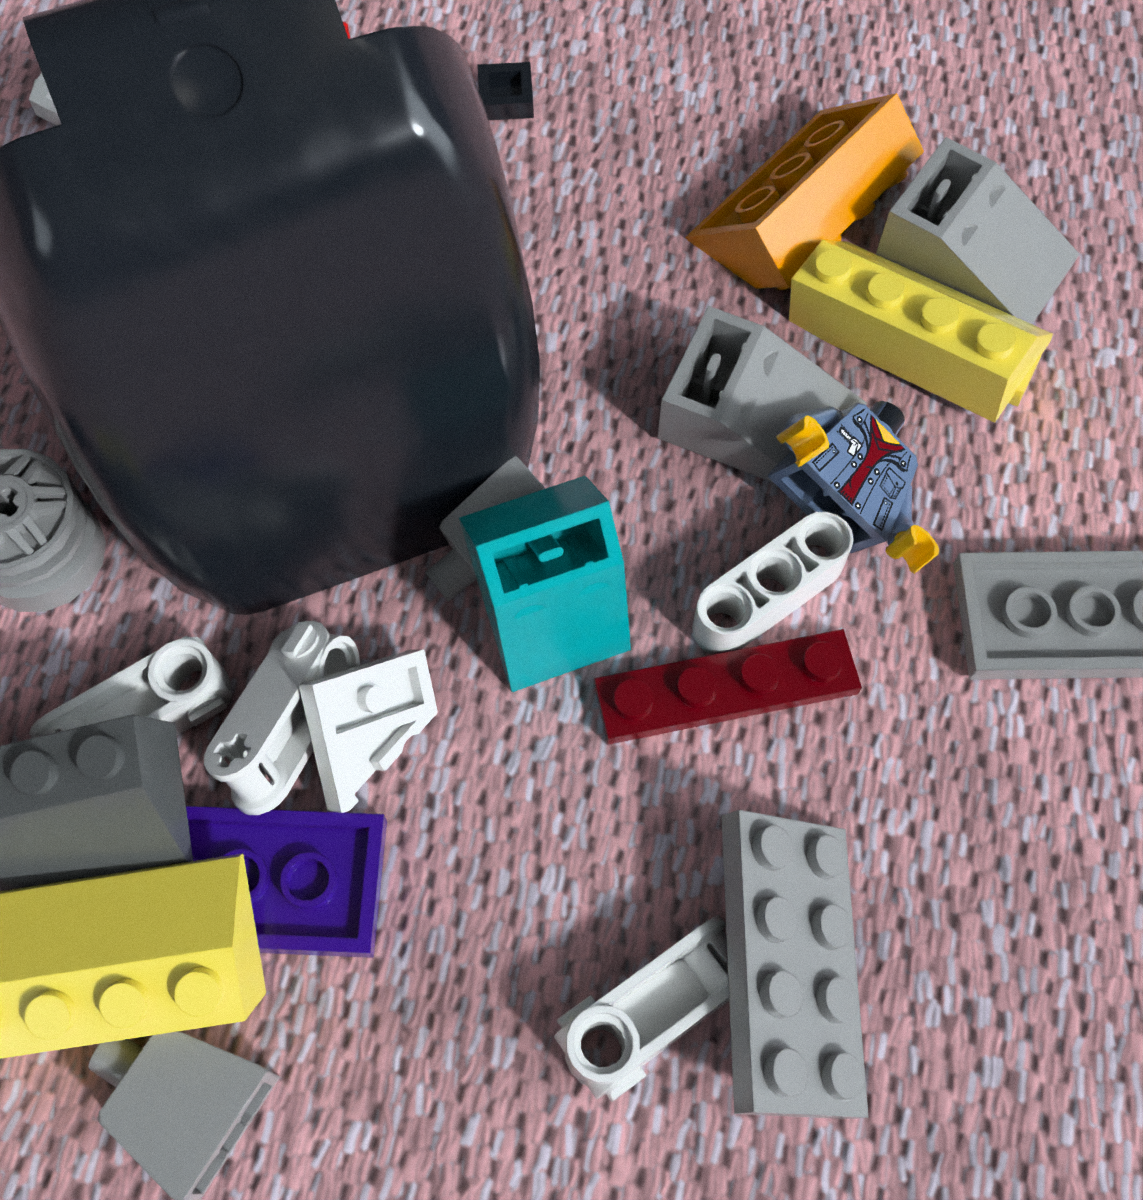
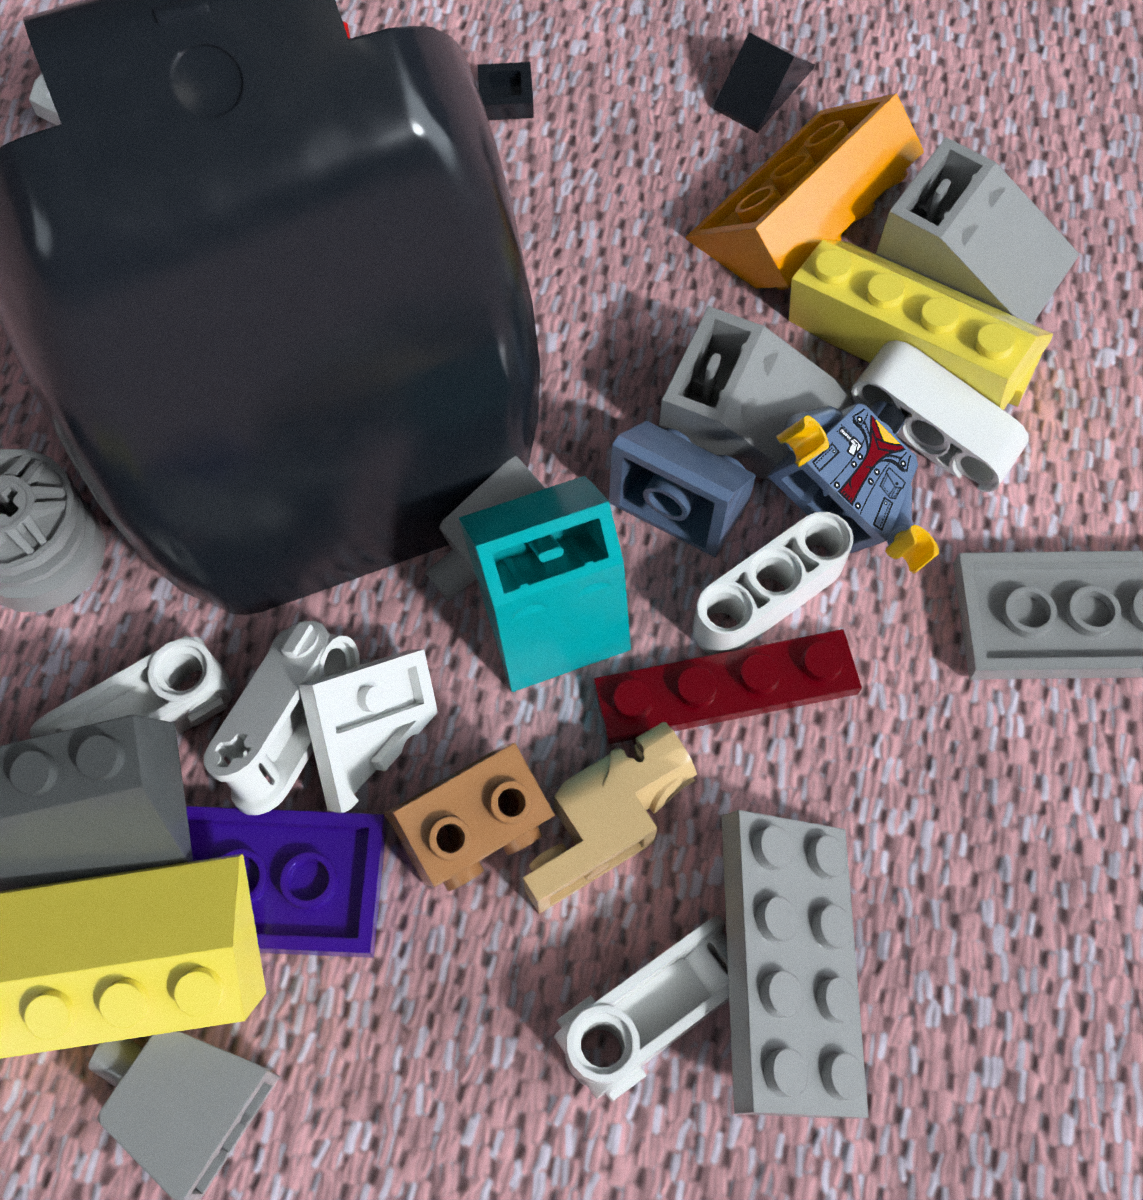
(470, 813): none -> medium nougat brick
(608, 814): none -> tan plate
(678, 485): none -> sand blue slope
(760, 82): none -> black slope
(943, 415): none -> white beam

